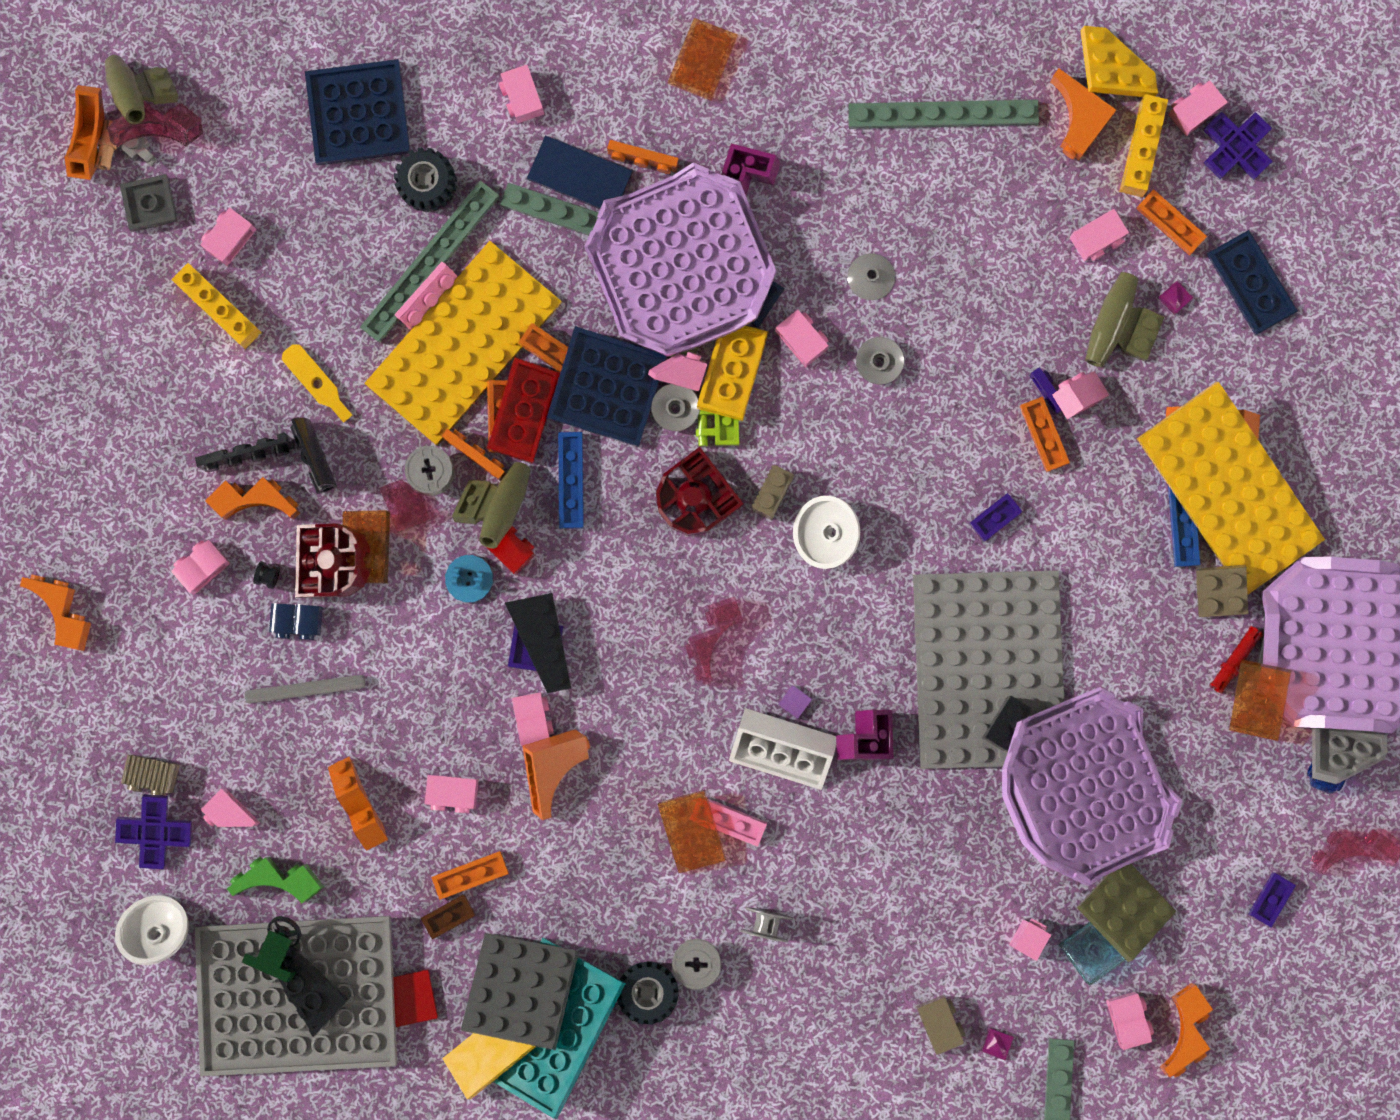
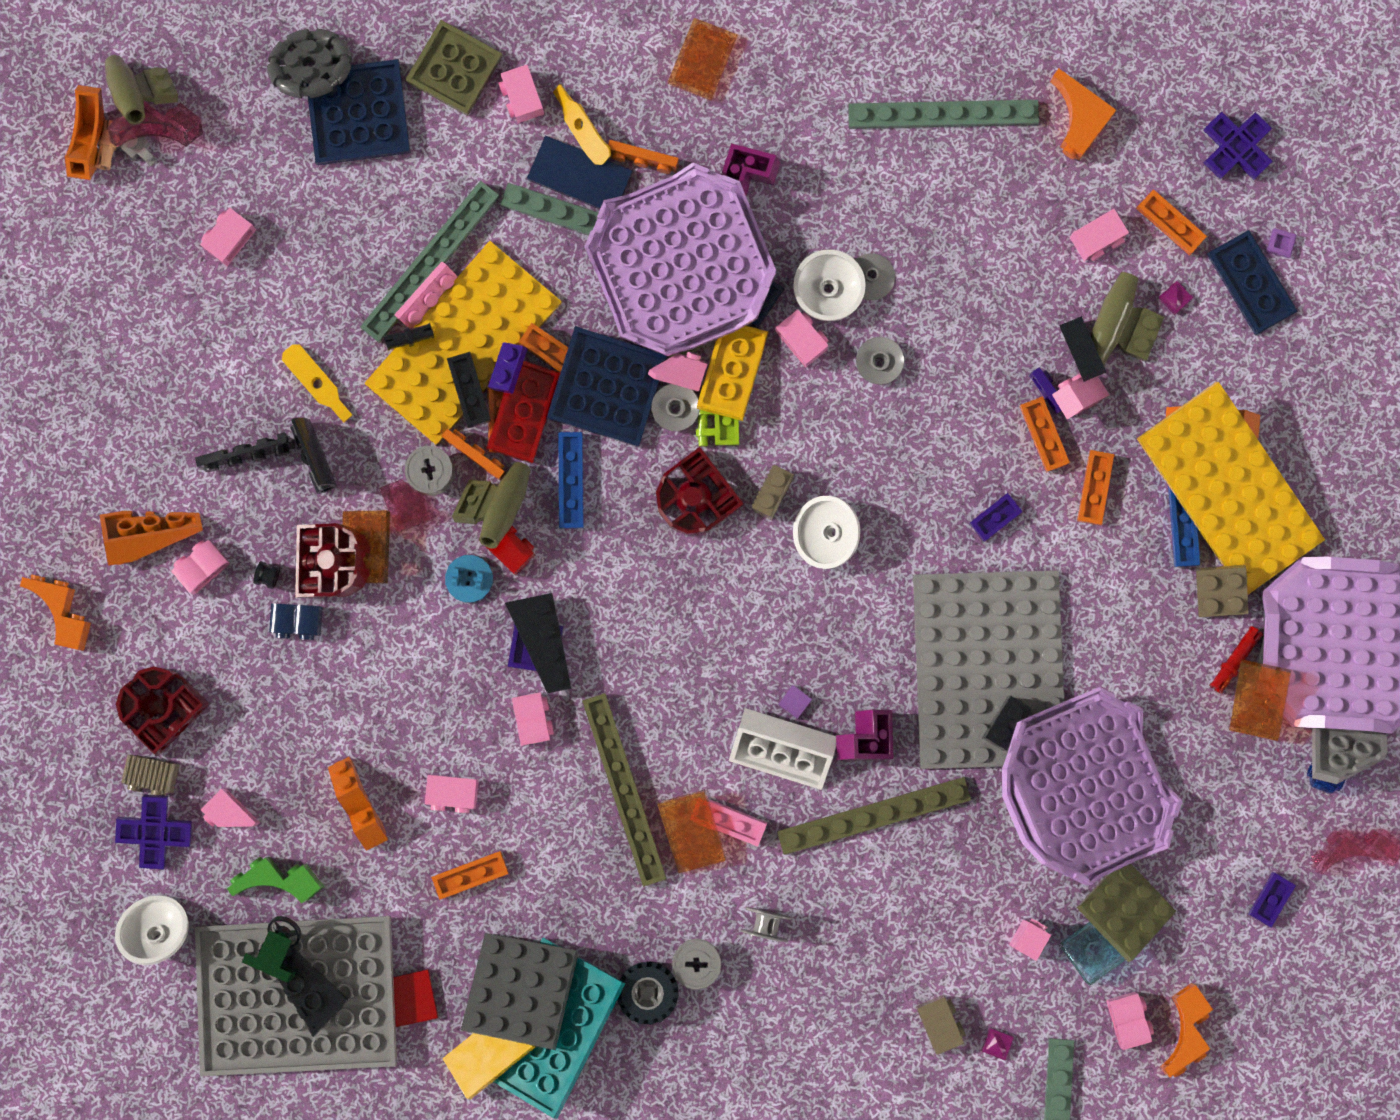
(133, 537): none -> orange wedge
(148, 203): dark grey plate -> none
(153, 733): none -> dark red connector
(216, 306): yellow brick -> none
(229, 498): orange arch -> none
(305, 689): light grey axle -> none
(307, 52): none -> dark grey plate
(408, 336): none -> black pin
(425, 179): black wheel -> none
(448, 916): reddish brown plate -> none
(454, 67): none -> olive plate
(469, 390): none -> black plate
(507, 367): none -> dark purple plate
(548, 763): orange arch -> none
(587, 136): none -> yellow piece
(624, 789): none -> olive plate
(722, 616): clear pink arch -> none
(831, 269): none -> white dish
(874, 815): none -> olive plate
(1082, 349): none -> black tile
(1095, 487): none -> orange plate
(1113, 66): yellow plate -> none
(1143, 145): yellow brick -> none
(1197, 108): bright pink piece -> none
(1281, 243): none -> medium lavender tile

